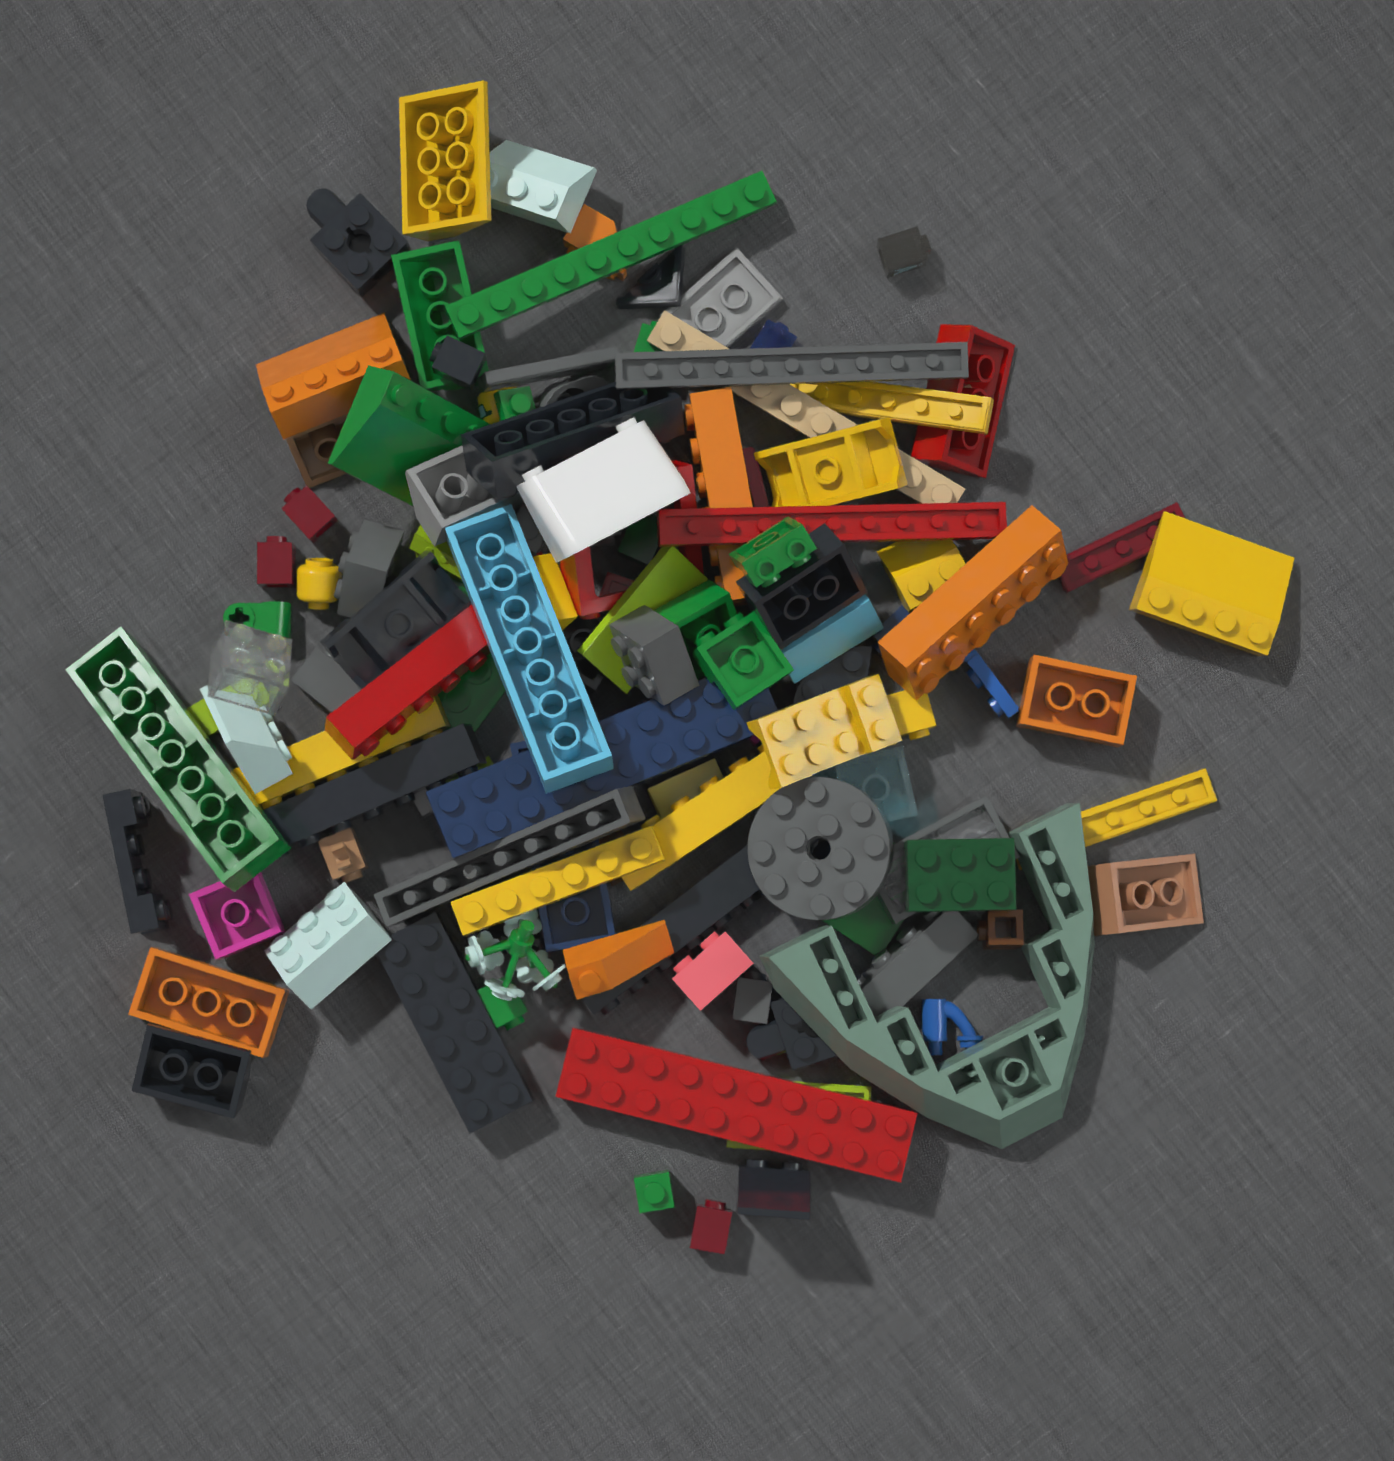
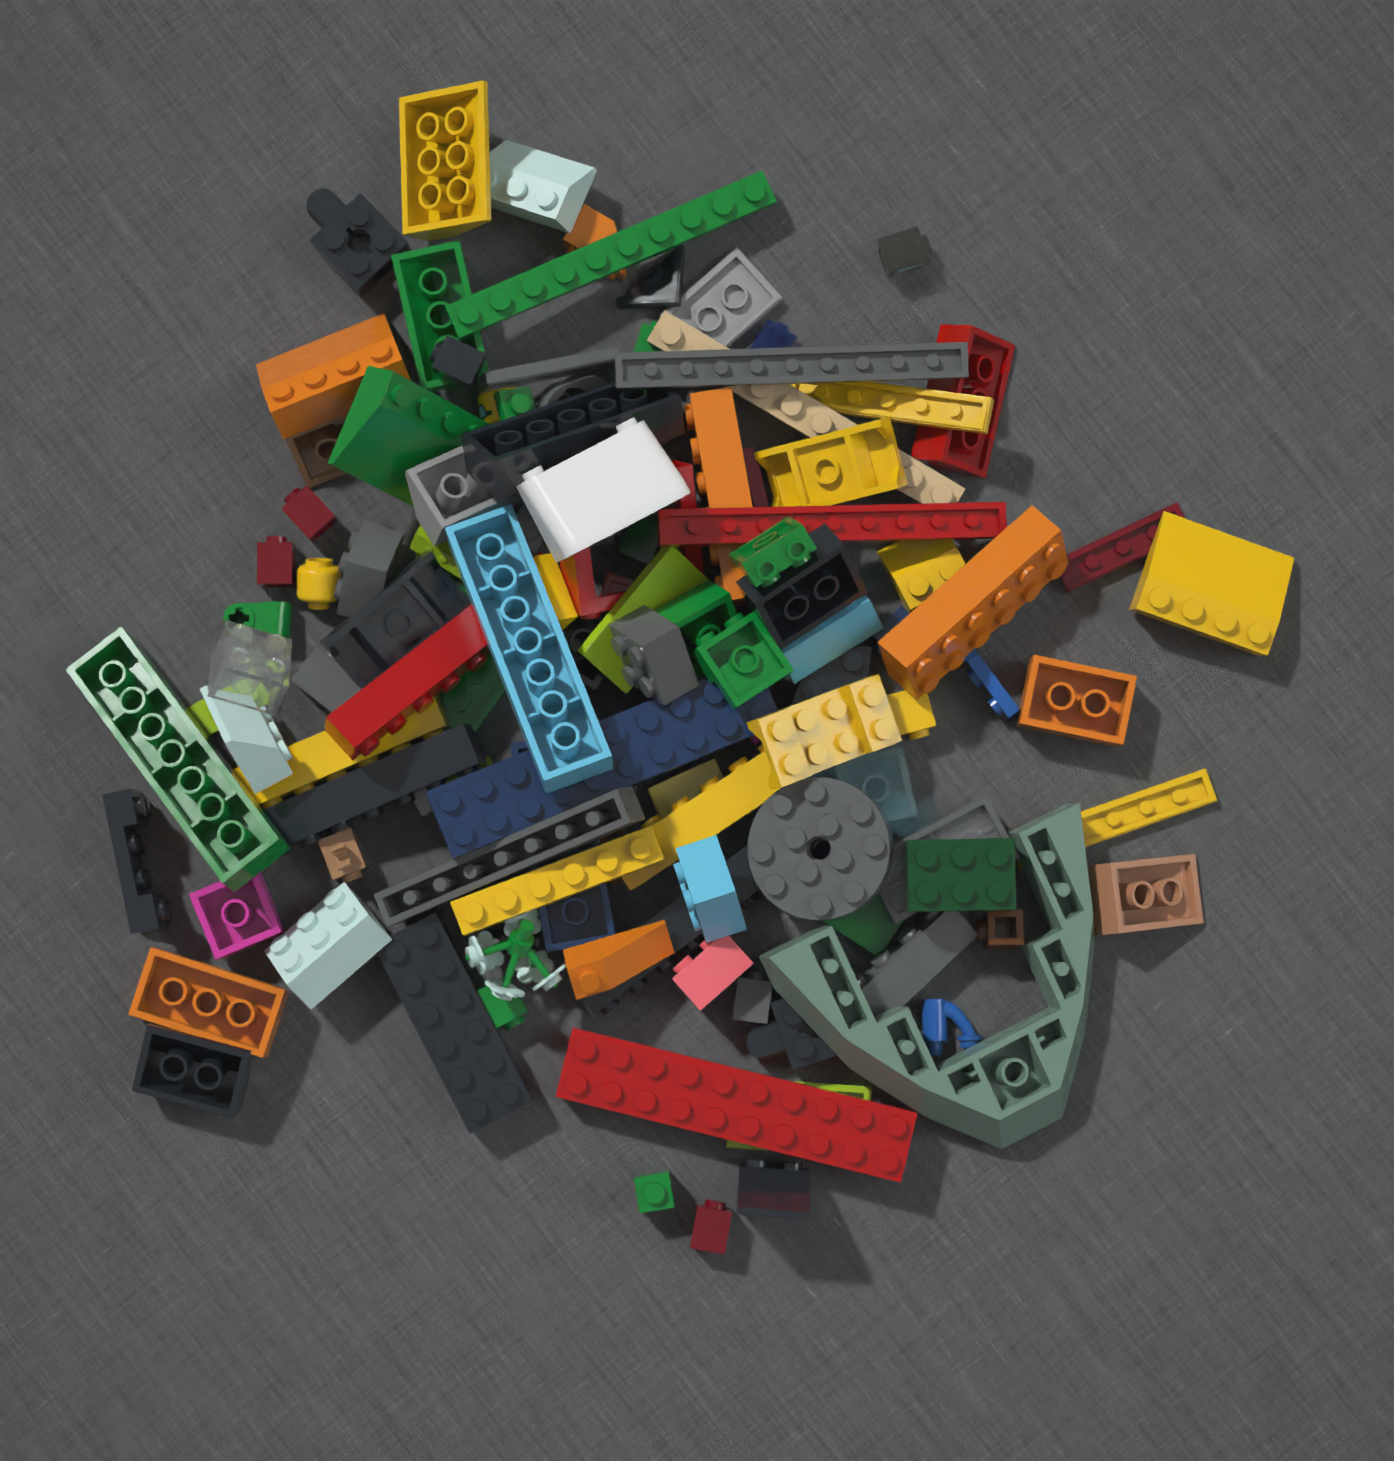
(708, 889): none -> medium azure brick

